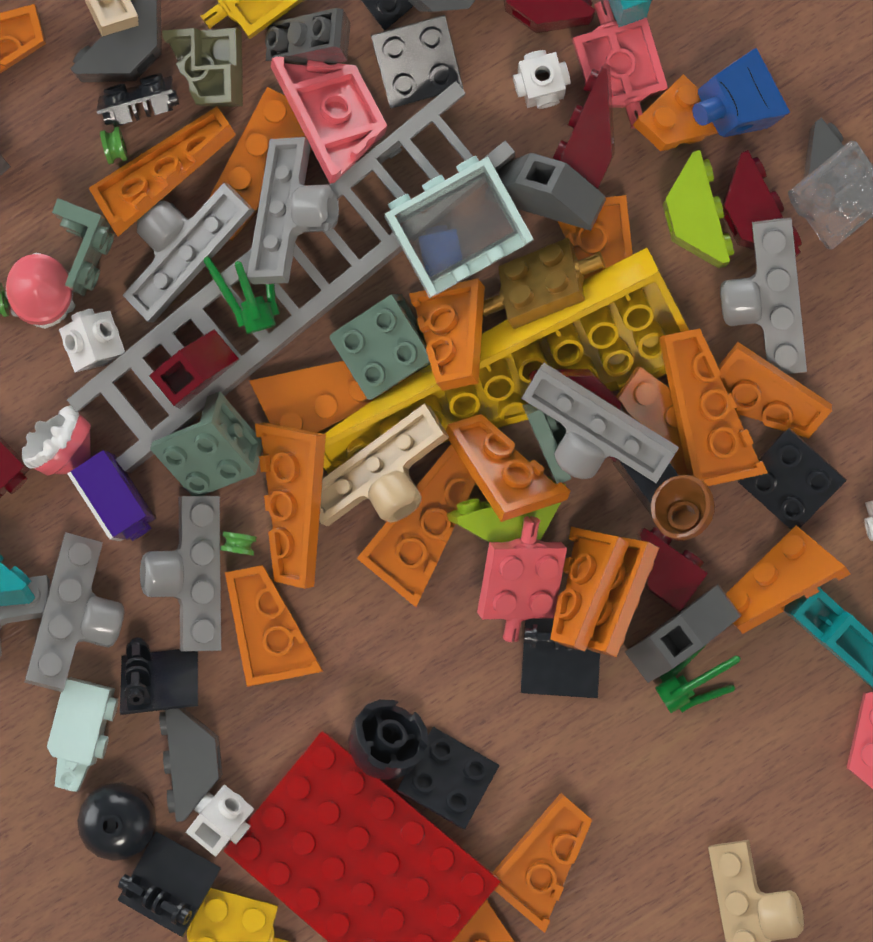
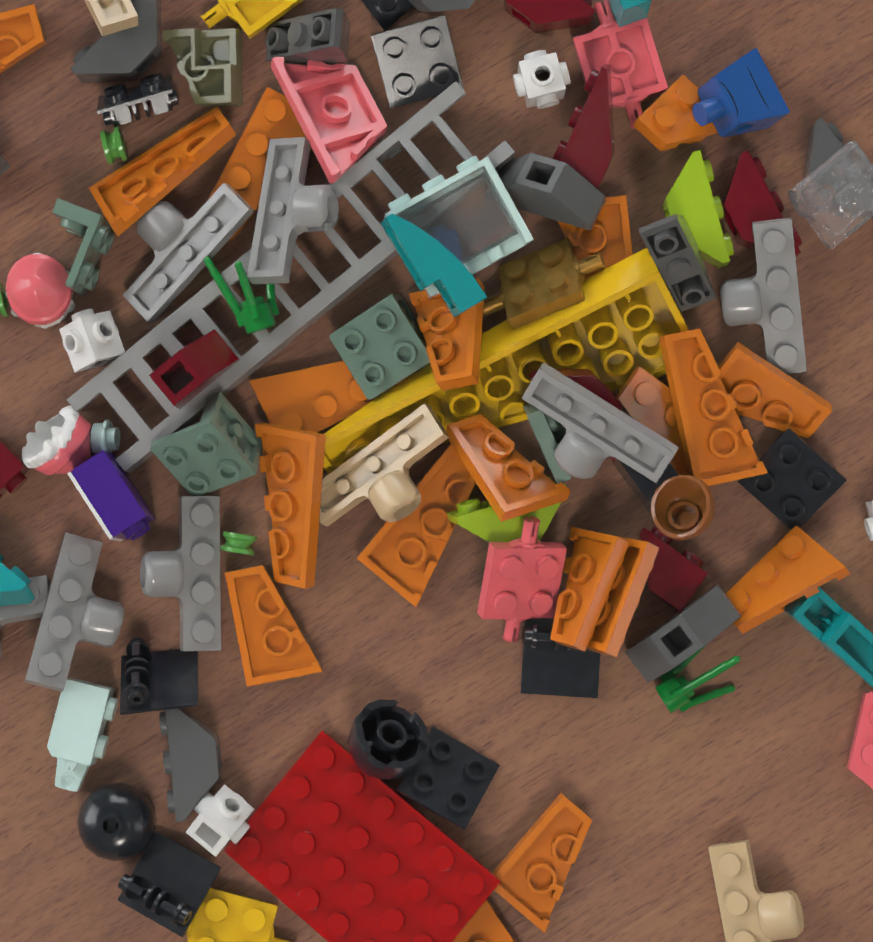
(104, 437): none -> light aqua plate
(433, 264): none -> teal slope
(679, 261): none -> dark grey slope

